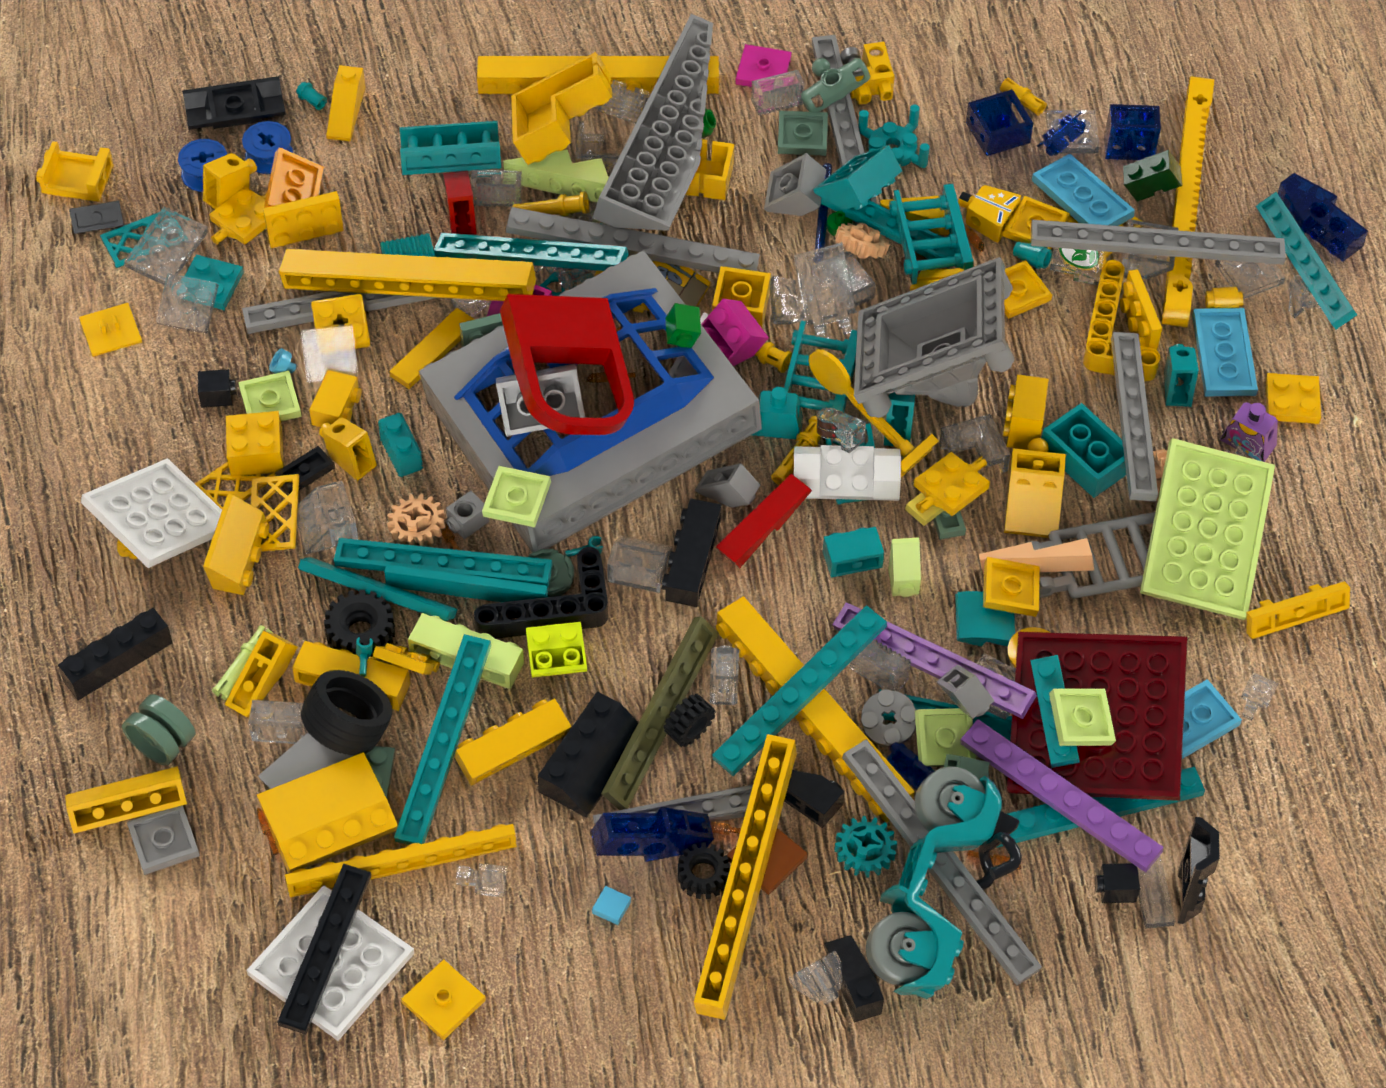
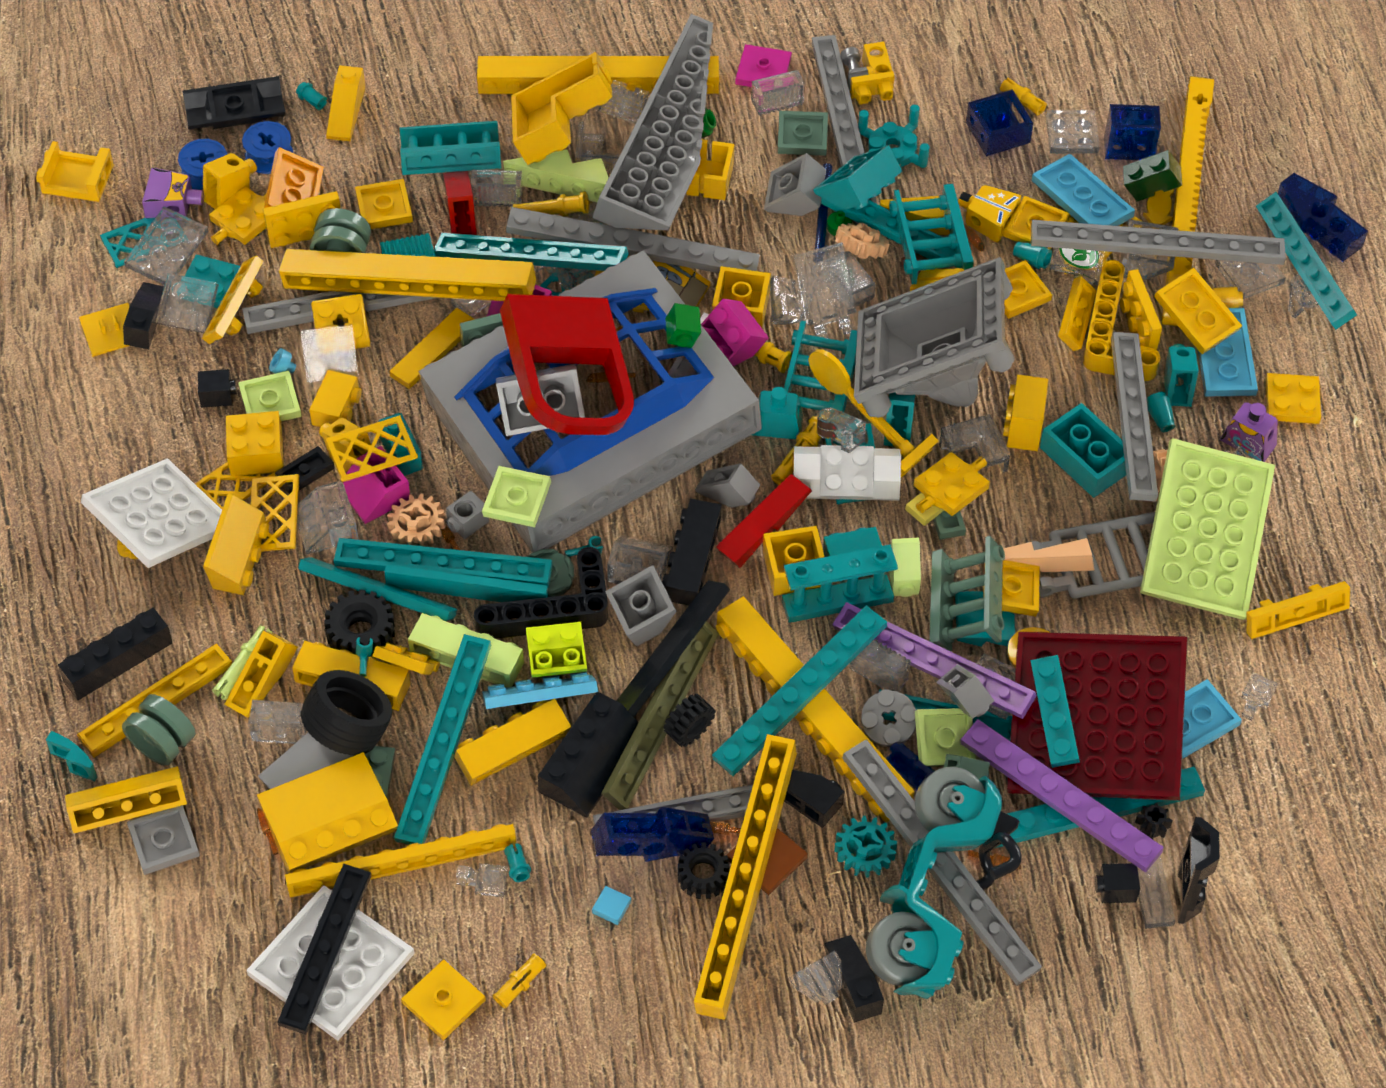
(75, 757): none -> teal slope
(96, 216): black plate -> none
(142, 315): none -> black slope
(171, 191): none -> medium lavender torso
(172, 687): none -> yellow tile
(242, 284): none -> yellow hinge
(341, 232): none -> sand green wheel
(377, 428): none -> yellow window
(378, 491): none -> dark pink slope
(384, 203): none -> yellow plate
(506, 994): none -> yellow pin
(519, 869): none -> teal pin
(550, 688): none -> medium azure plate
(642, 605): none -> light grey slope
(672, 646): none -> black tile
(724, 675): clear brick -> none
(788, 548): none -> yellow brick
(831, 598): none -> teal fence
(834, 82): sand green piece -> none
(944, 589): none -> sand green fence
(1034, 490): yellow slope -> none
(1069, 127): clear blue hinge -> none
(1077, 313): none -> yellow plate
(1082, 717): yellowish green plate -> none
(1150, 814): none -> black gear
(1159, 207): none -> yellow brick
(1161, 411): none -> teal cone
(1197, 311): none -> yellow plate

